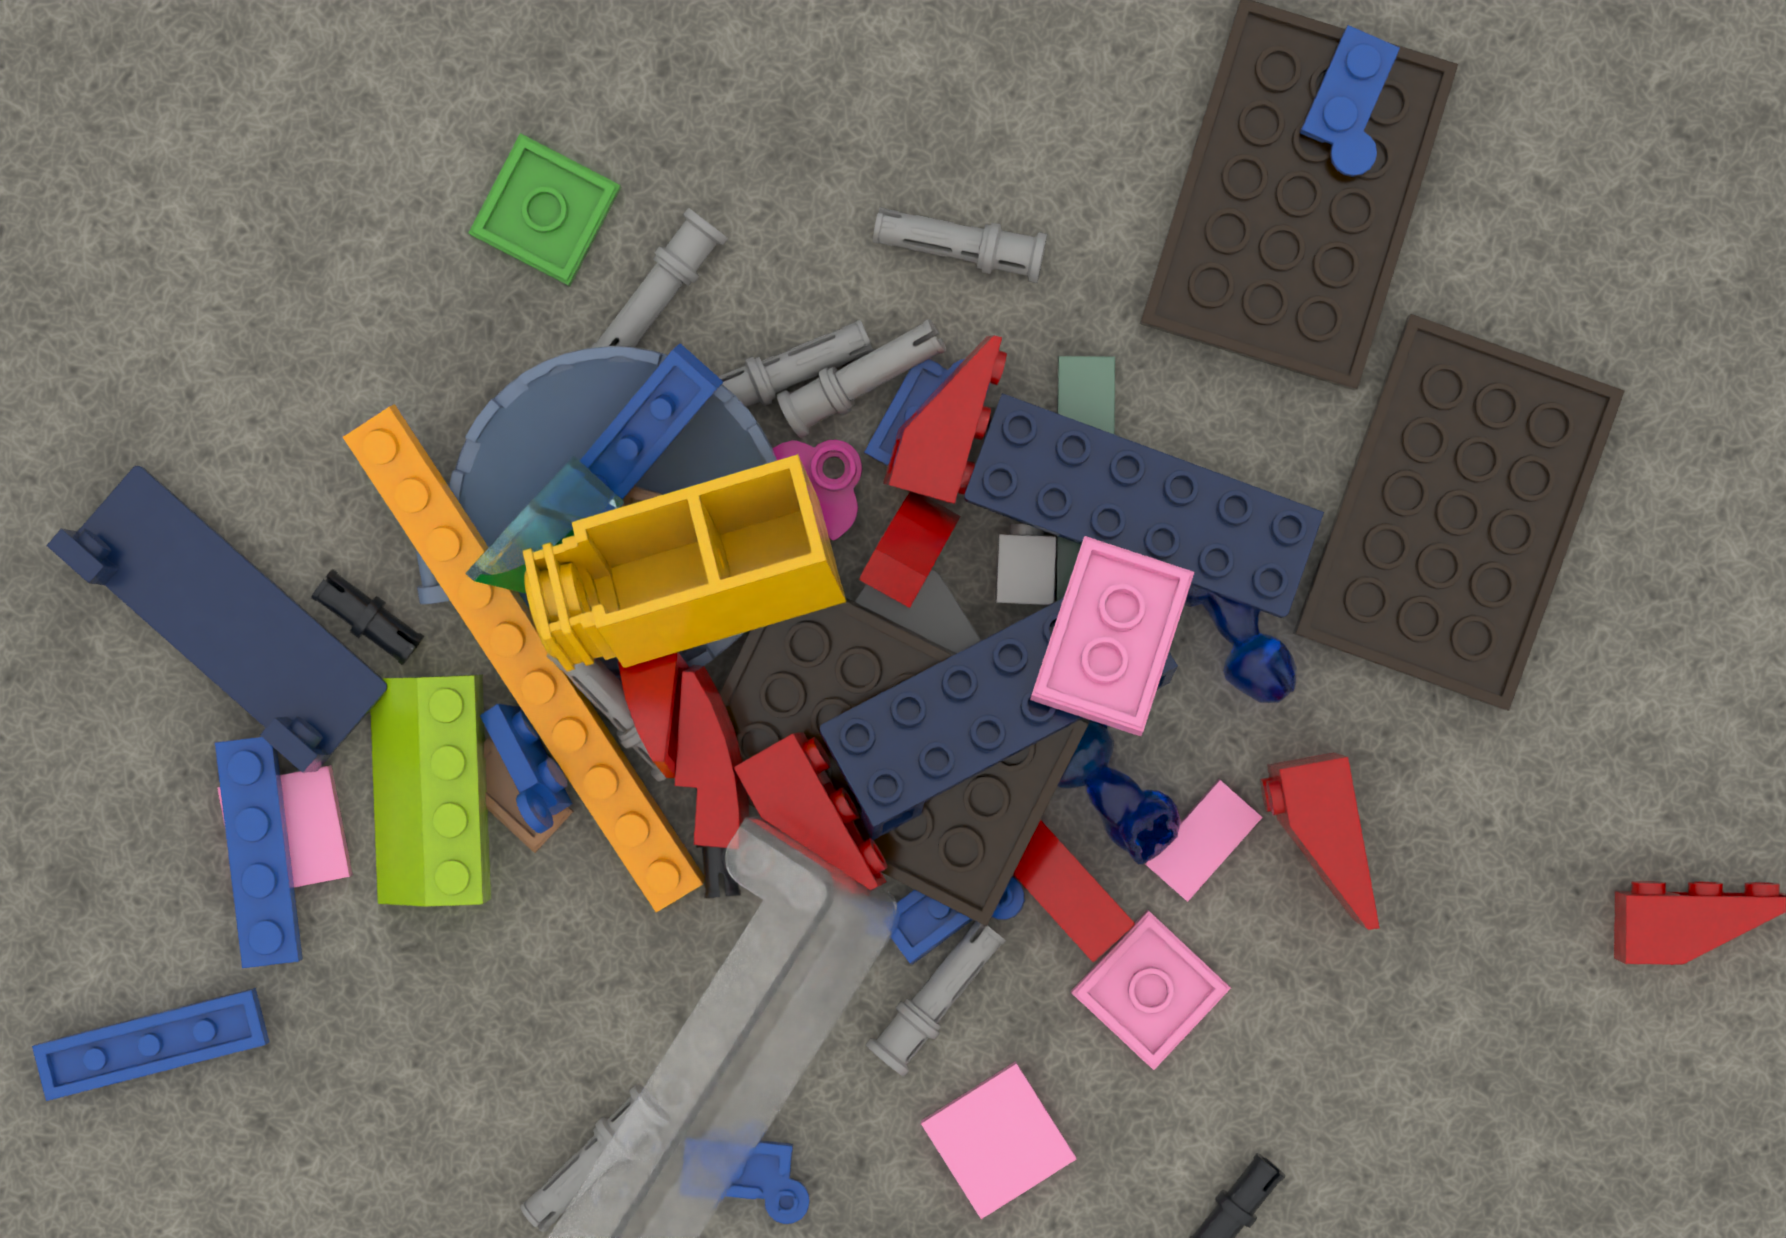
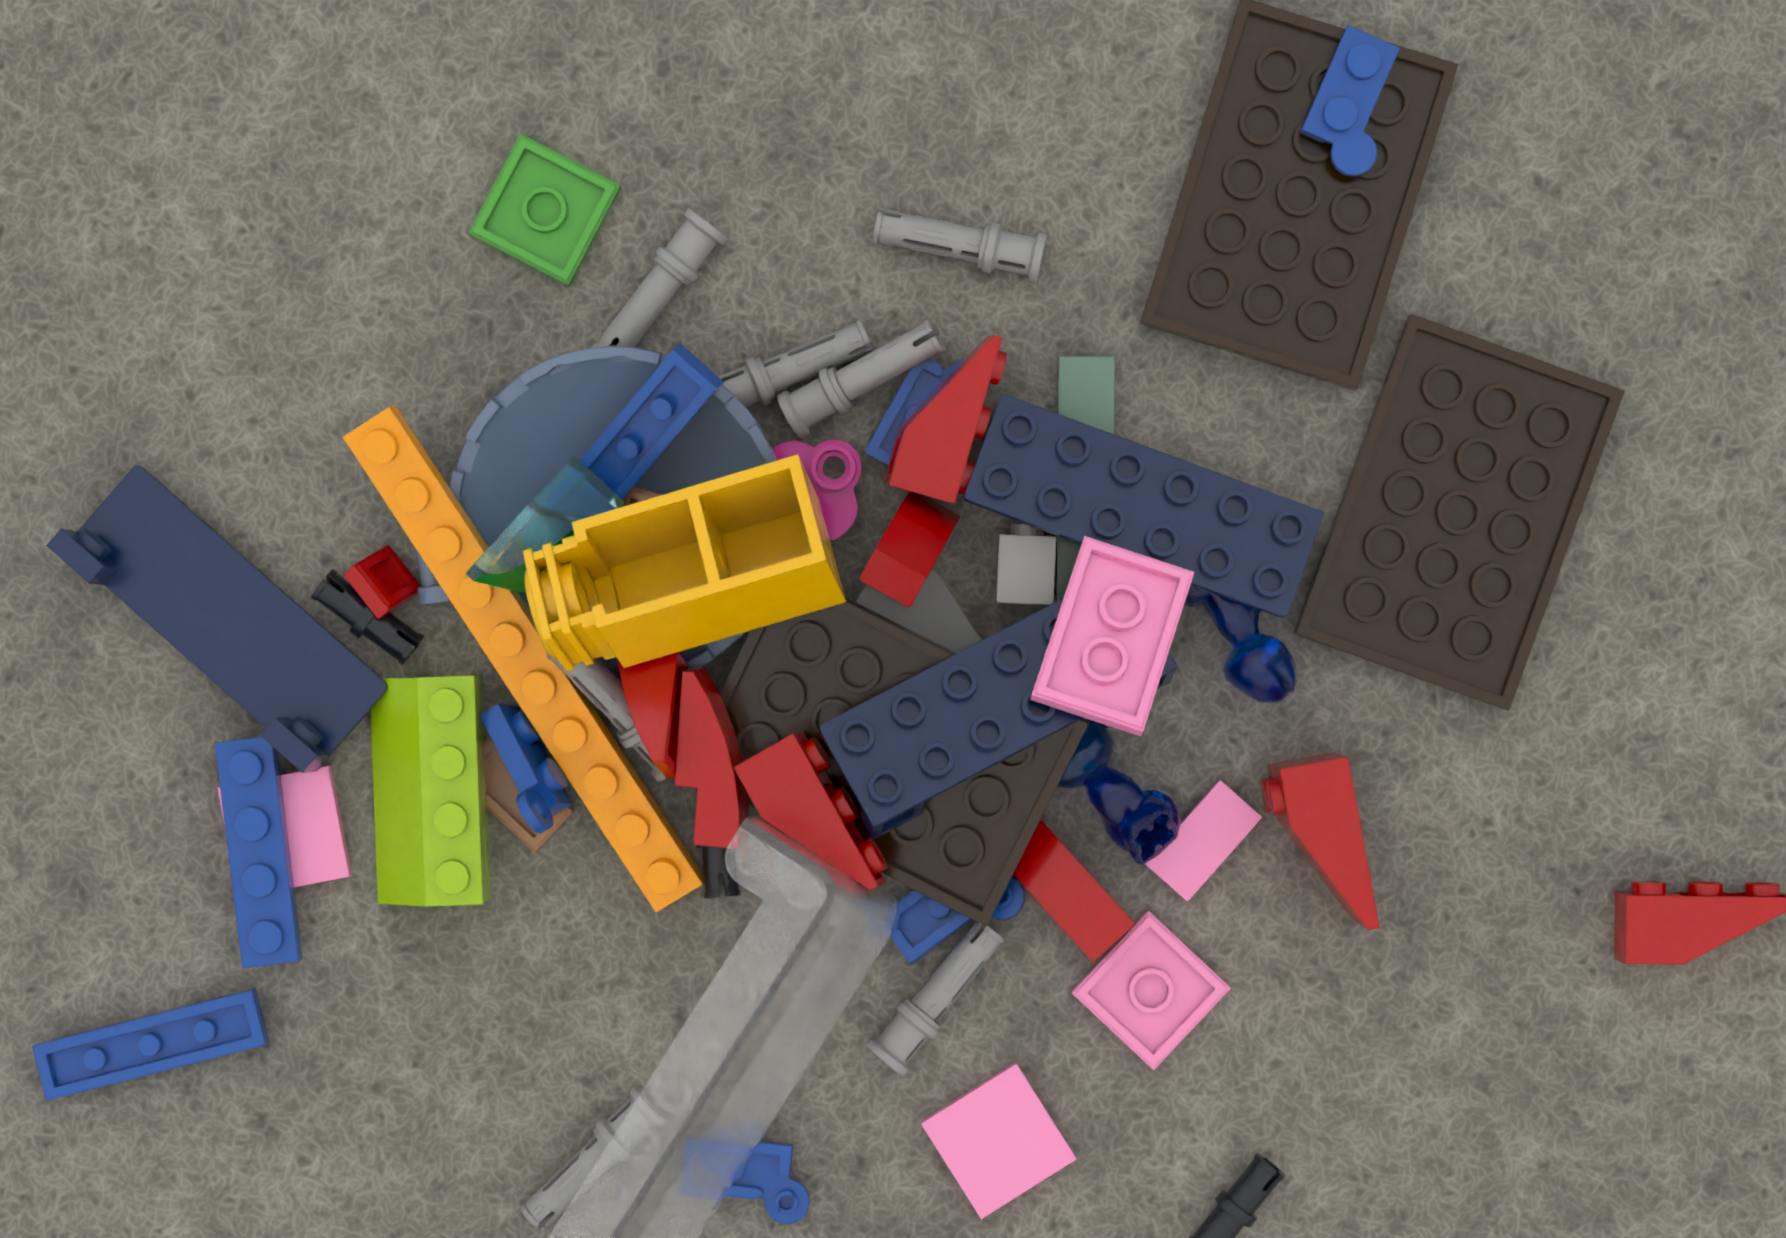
(382, 581): none -> red tile

